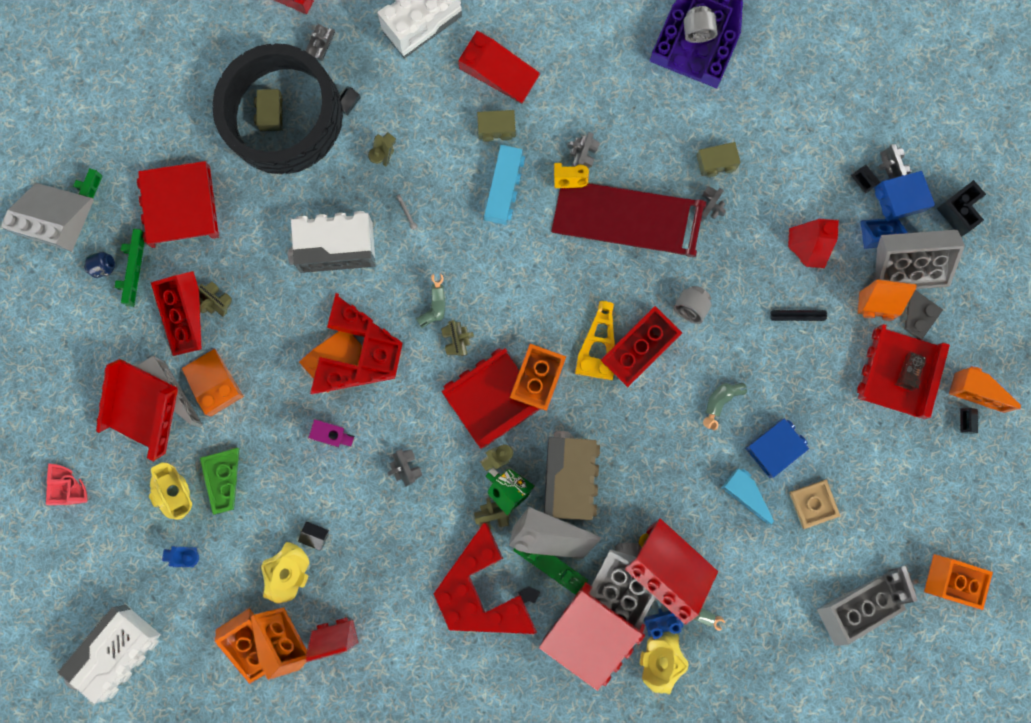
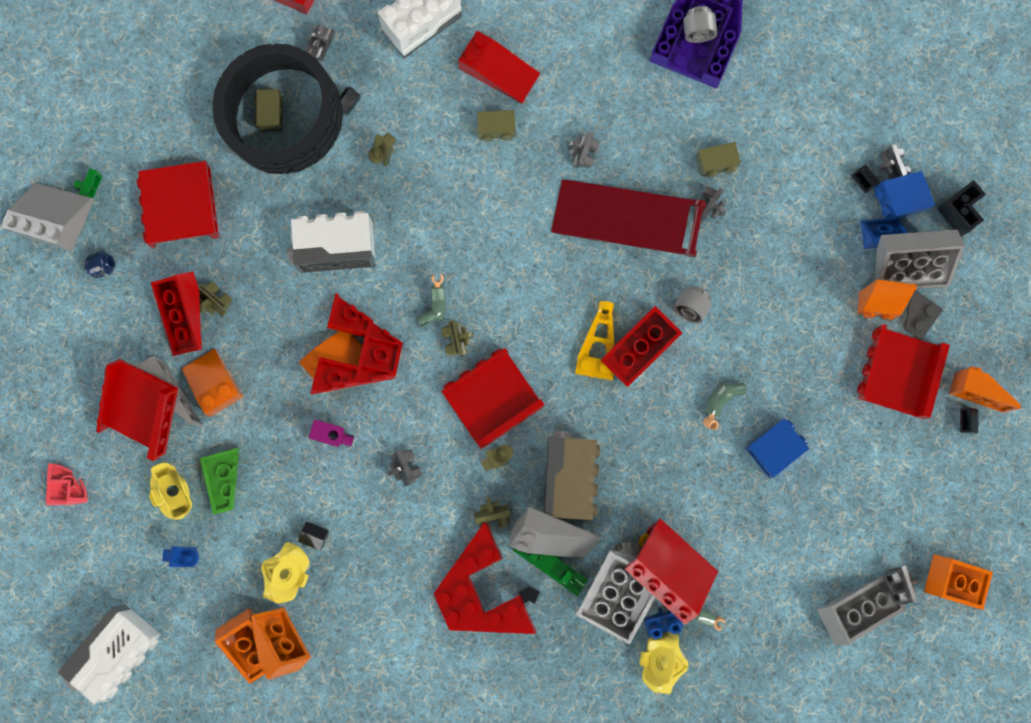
(133, 268): green hinge -> none
(331, 639): red slope -> none
(413, 225): light grey hinge -> none
(503, 185): medium azure brick -> none
(508, 489): green torso -> none
(538, 377): orange slope -> none
(570, 176): yellow leg -> none
(591, 639): panel -> none
(747, 493): medium azure slope -> none
(798, 315): black axle -> none
(814, 241): red slope -> none
(814, 504): tan tile -> none
(911, 371): clear smoke leg -> none

